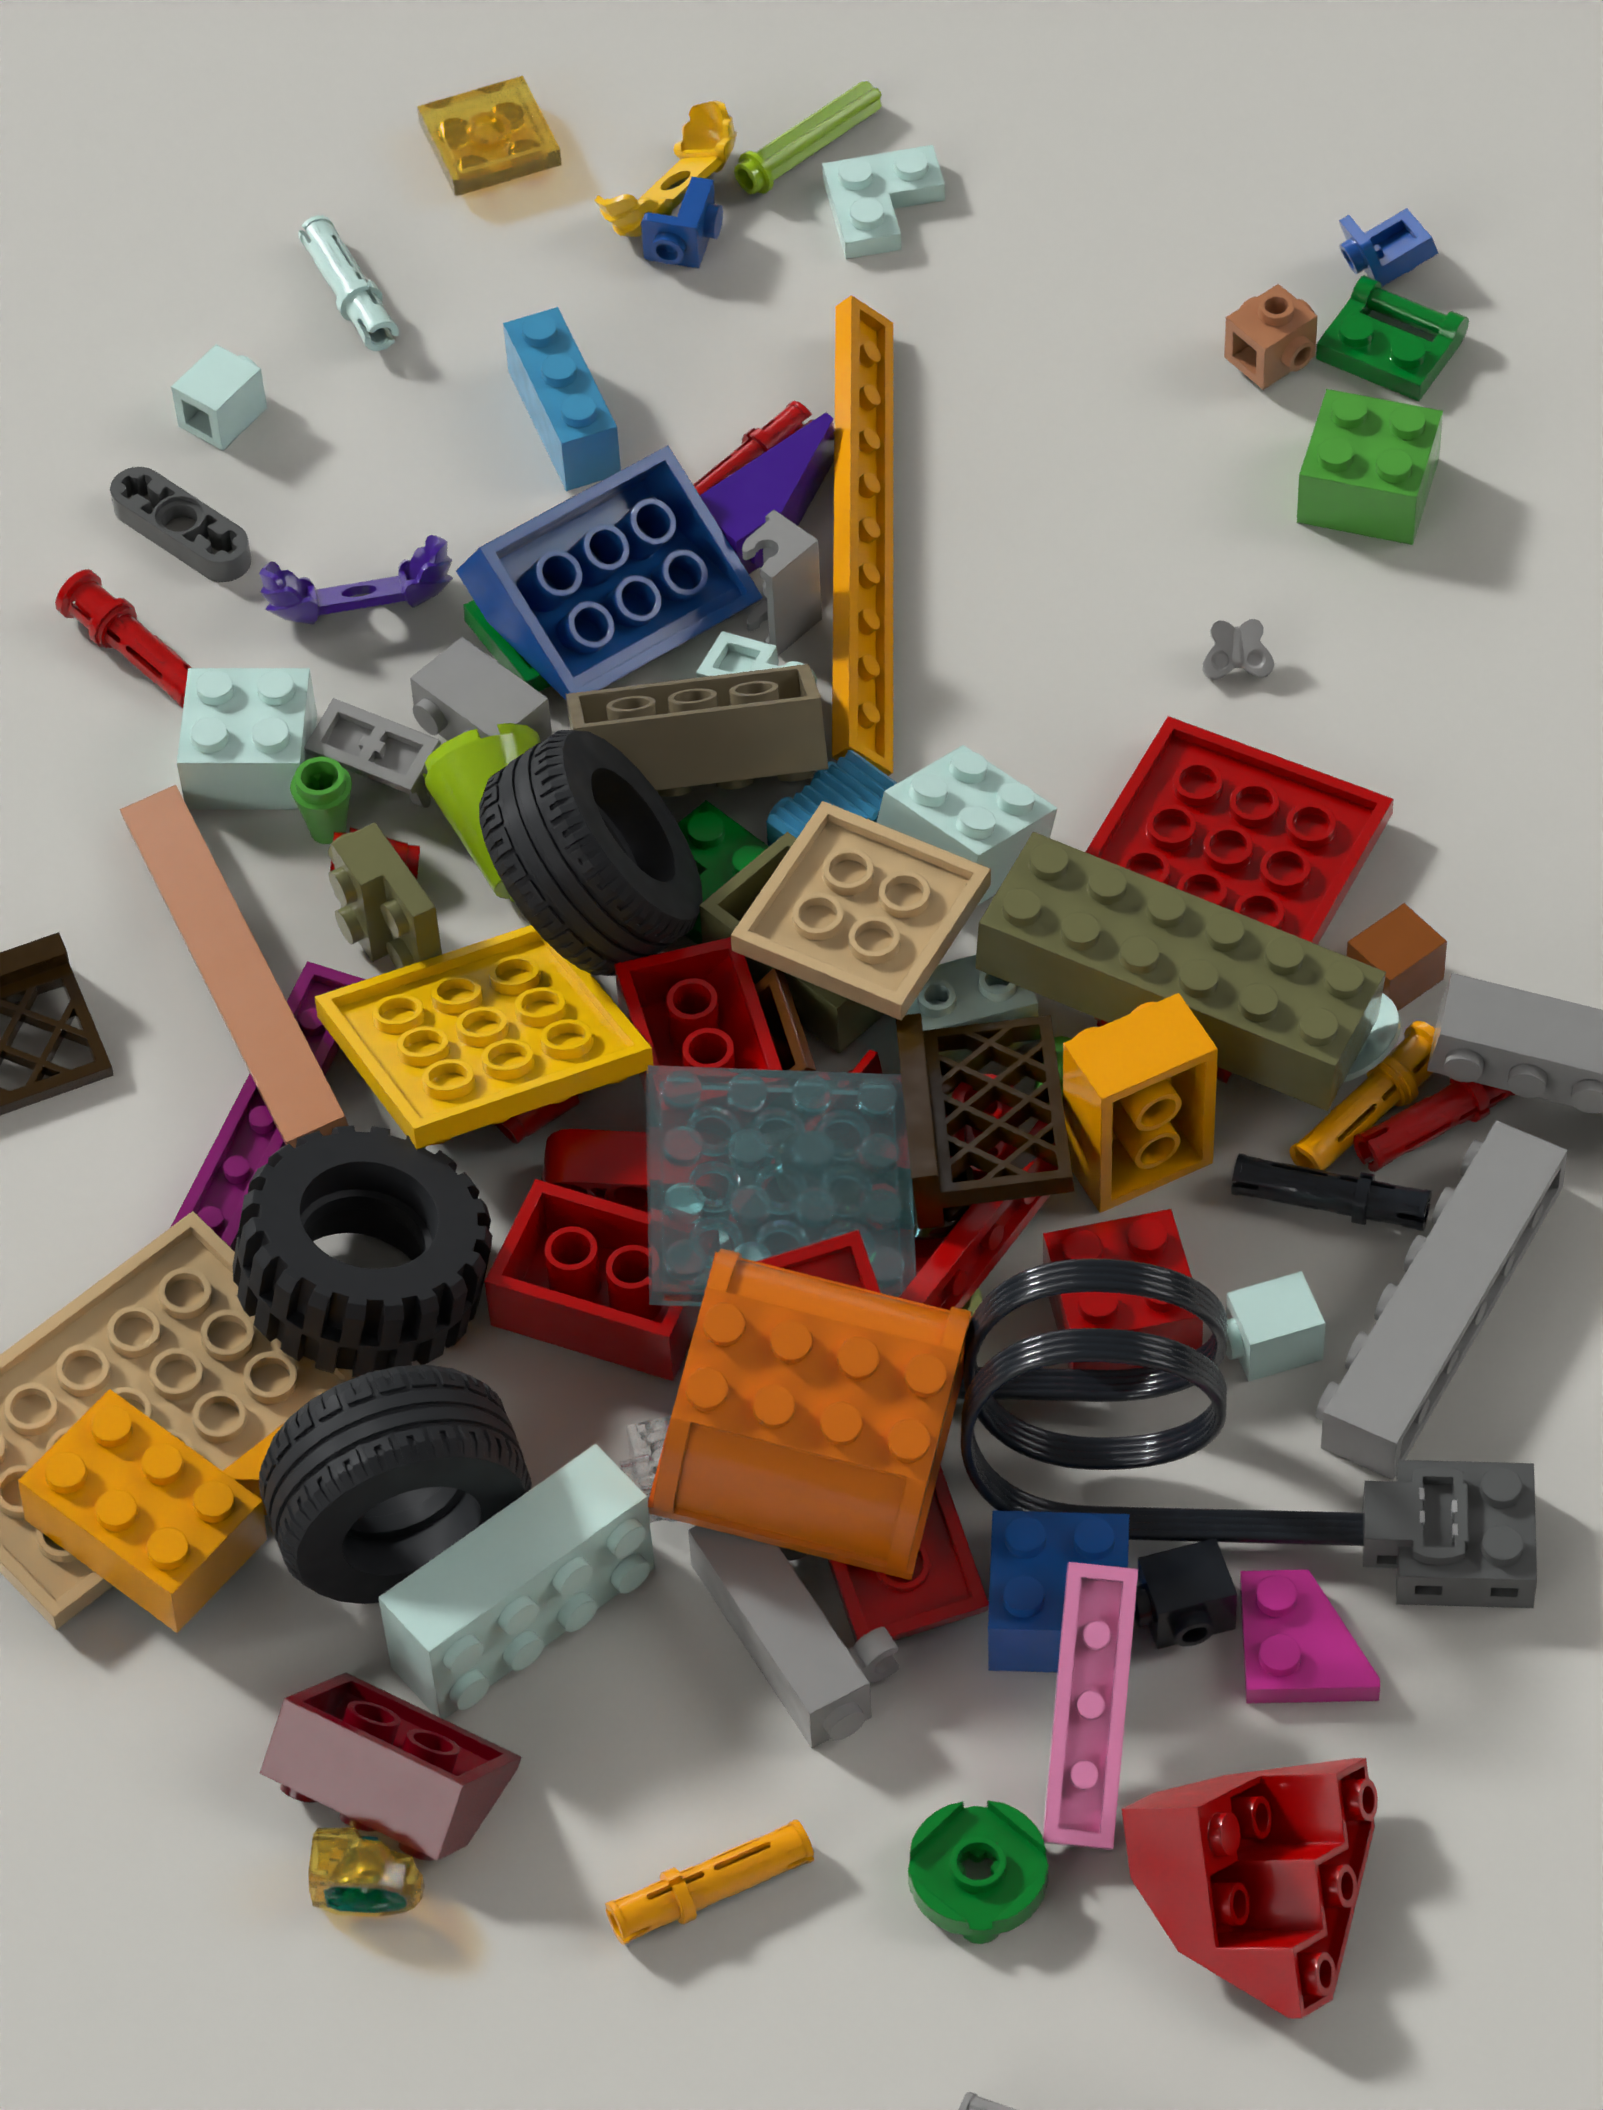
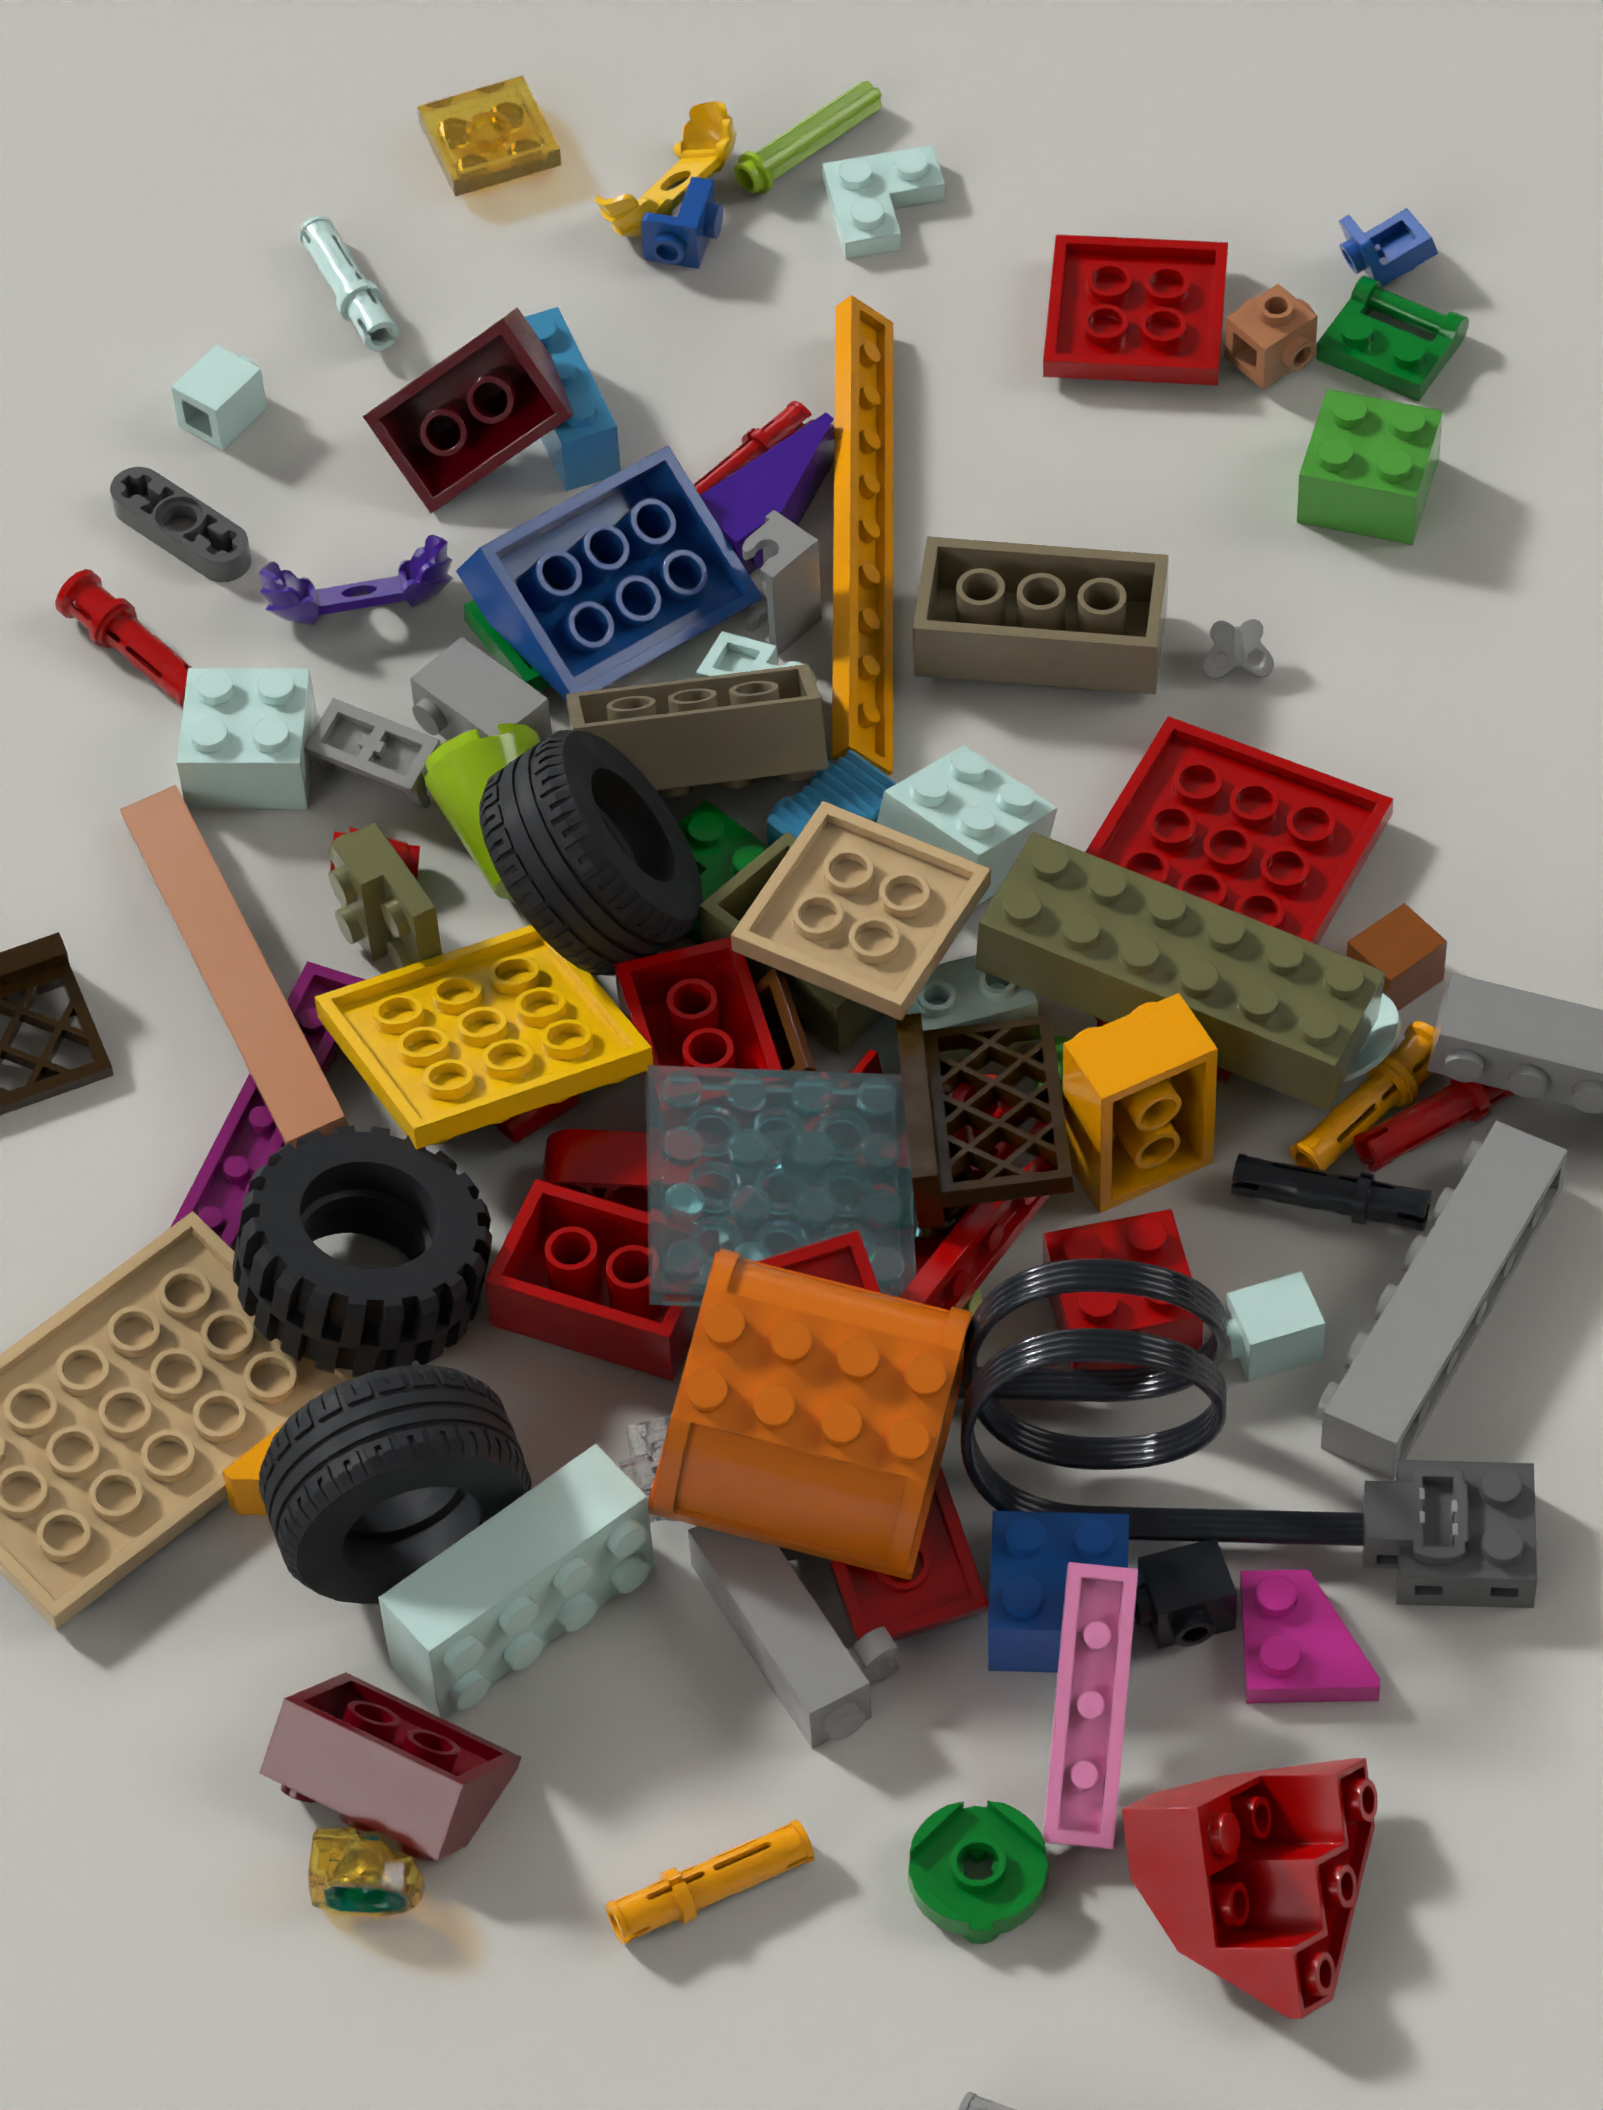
(143, 1510): light orange brick -> none
(322, 796): bright green cone -> none
(472, 411): none -> dark red slope
(1040, 615): none -> dark tan brick
(1136, 310): none -> red plate

